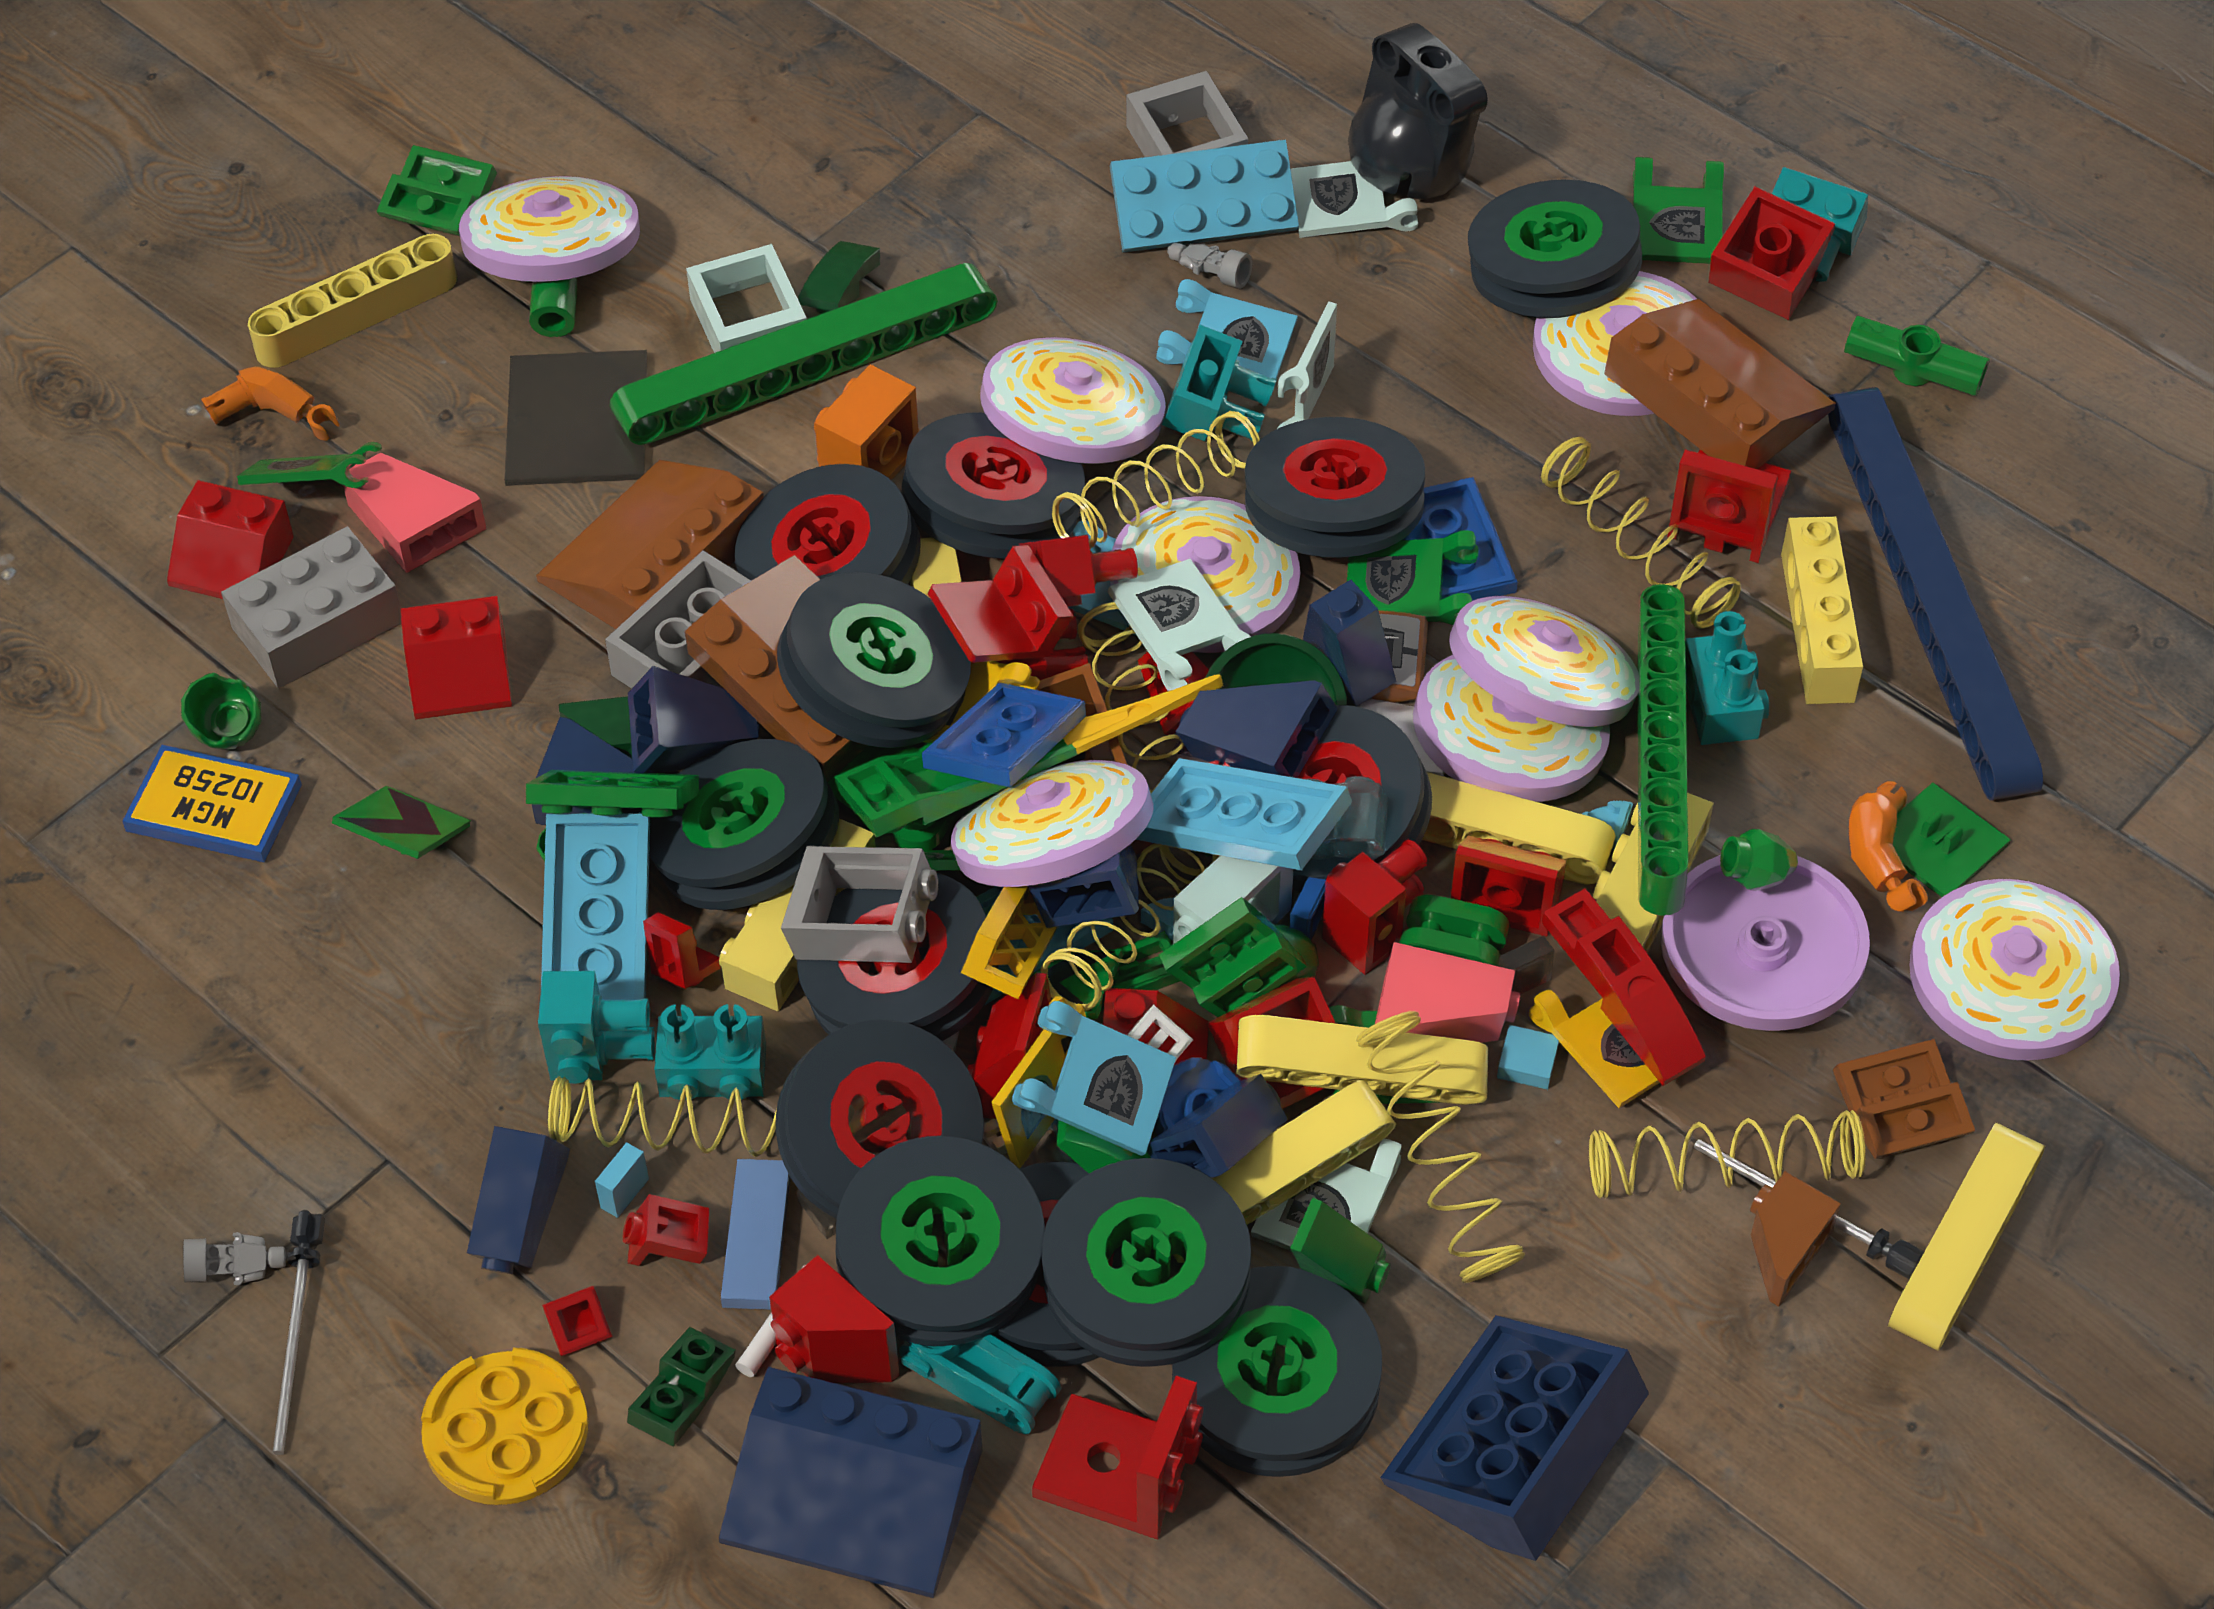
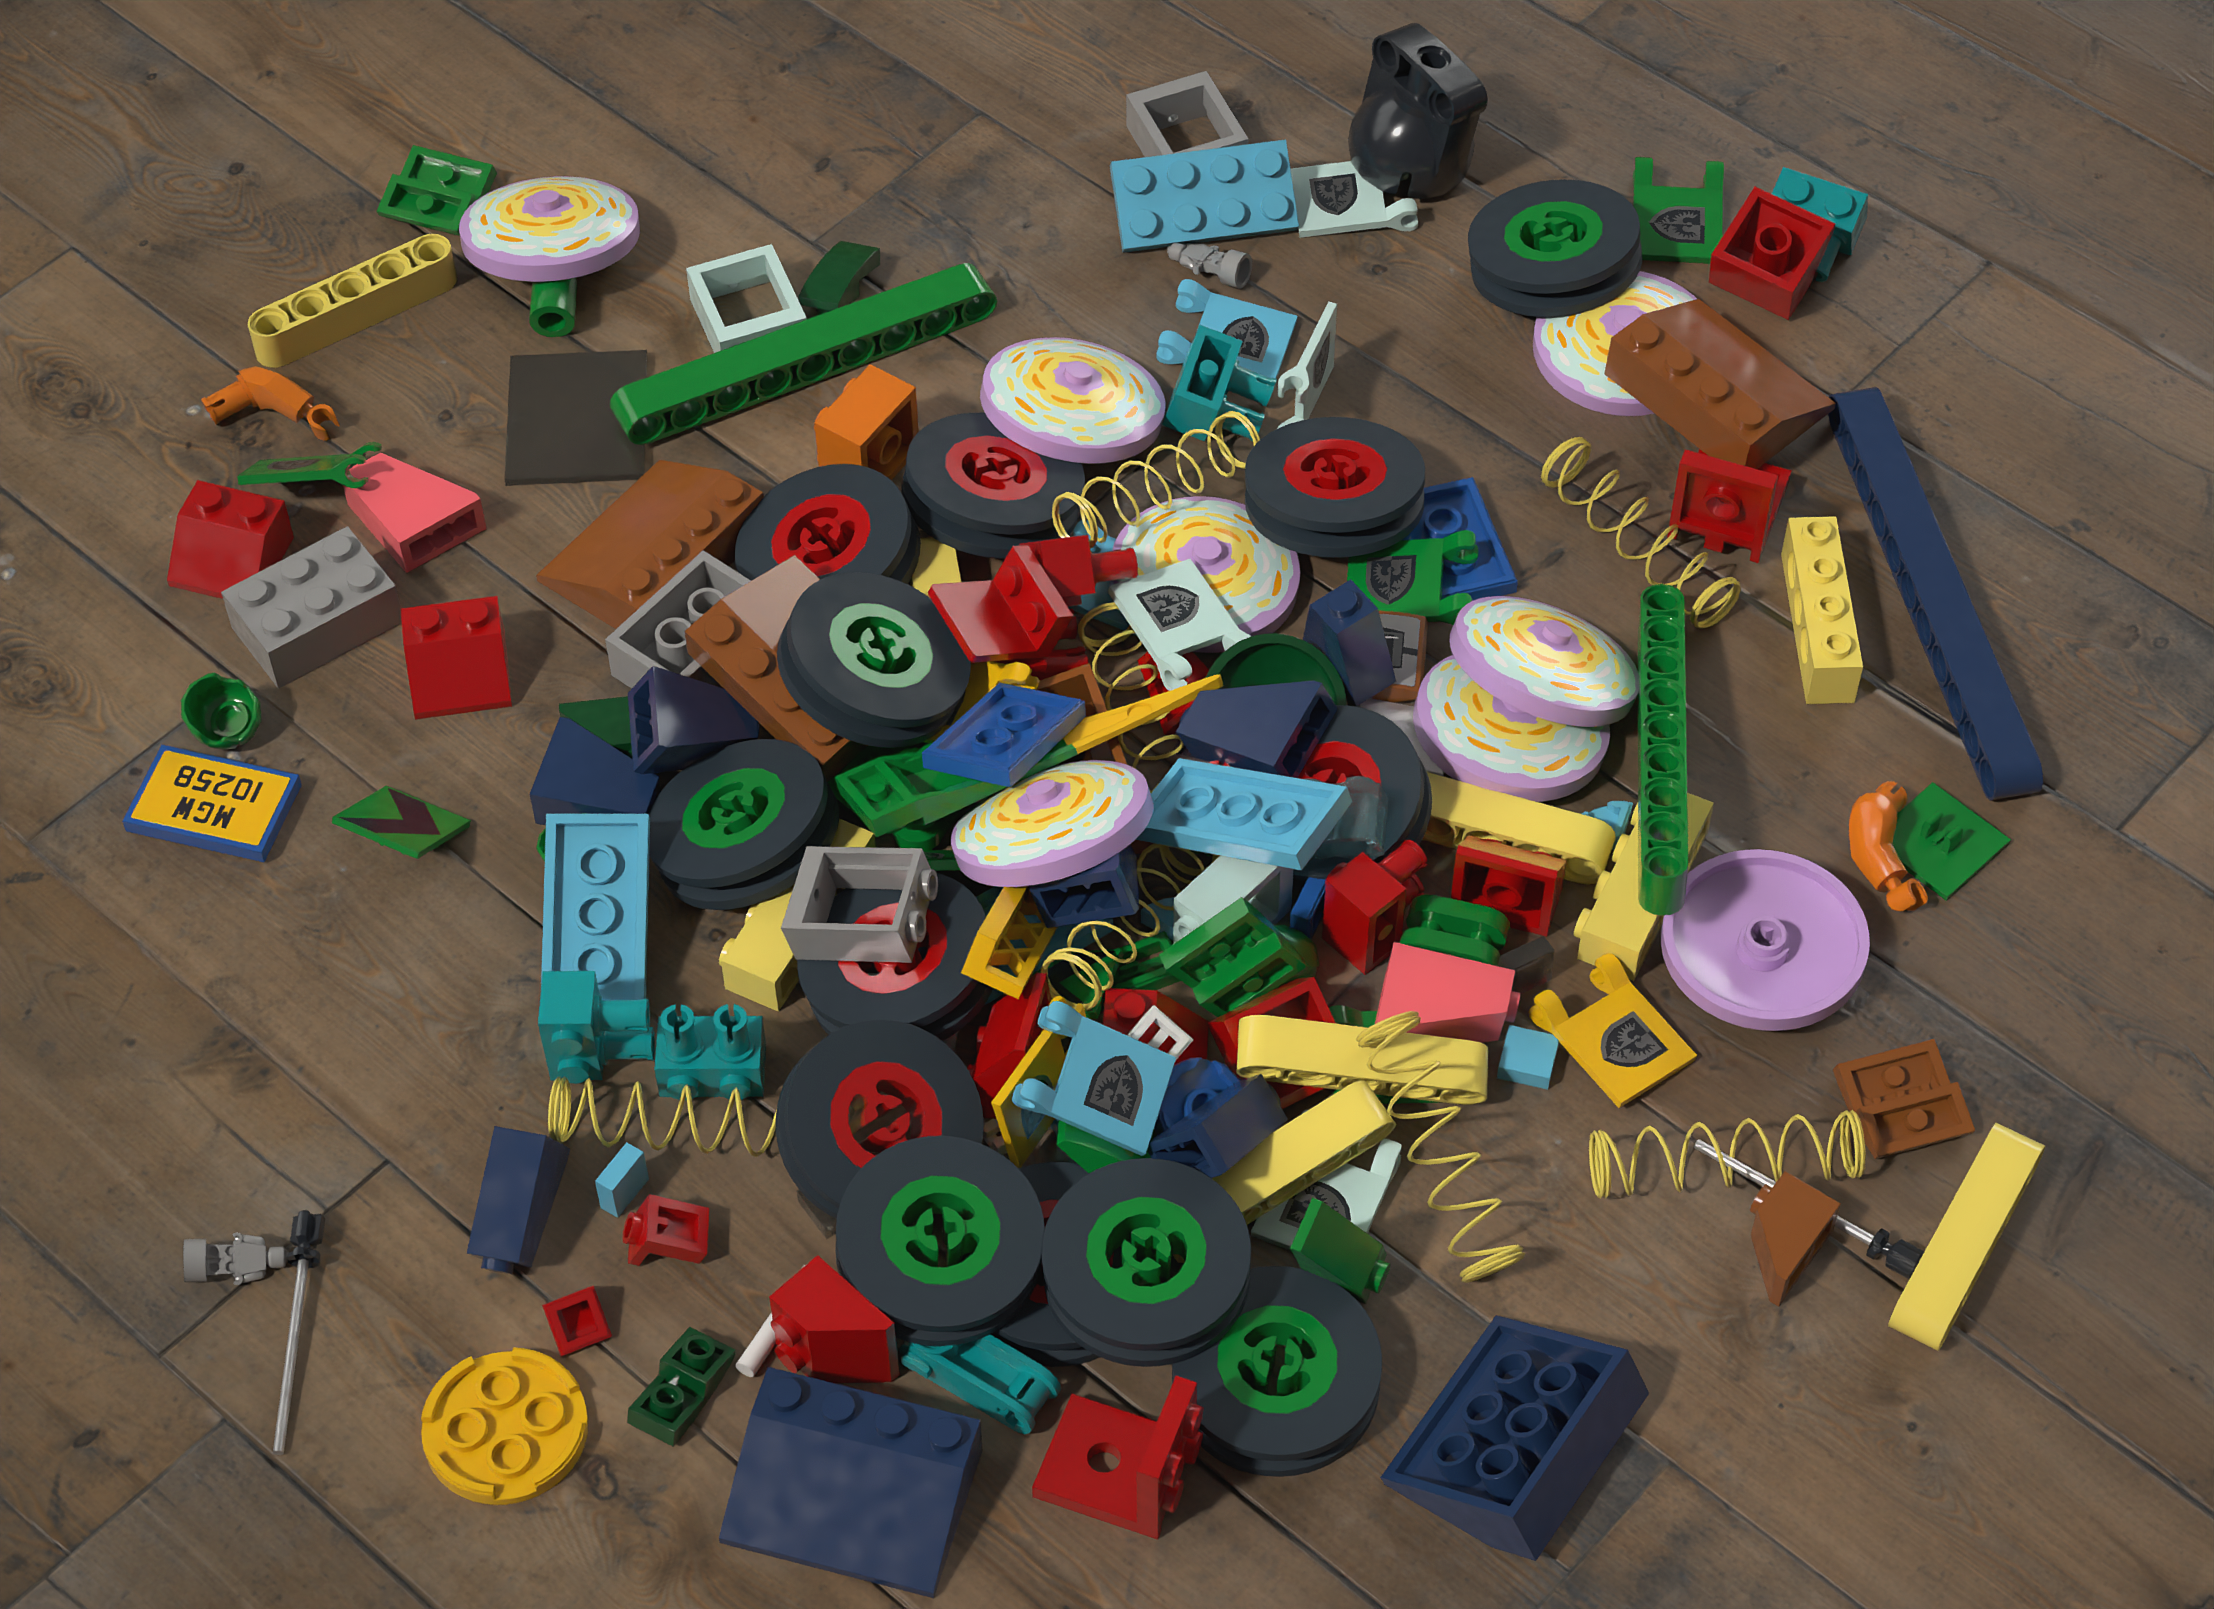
(612, 792): green plate -> none
(675, 952): red bracket -> none
(755, 1234): medium blue tile -> none
(1630, 984): red slope -> none
(1724, 683): teal brick -> none
(1757, 859): green rock -> none
(1916, 355): green piece -> none
(2014, 969): dish -> none

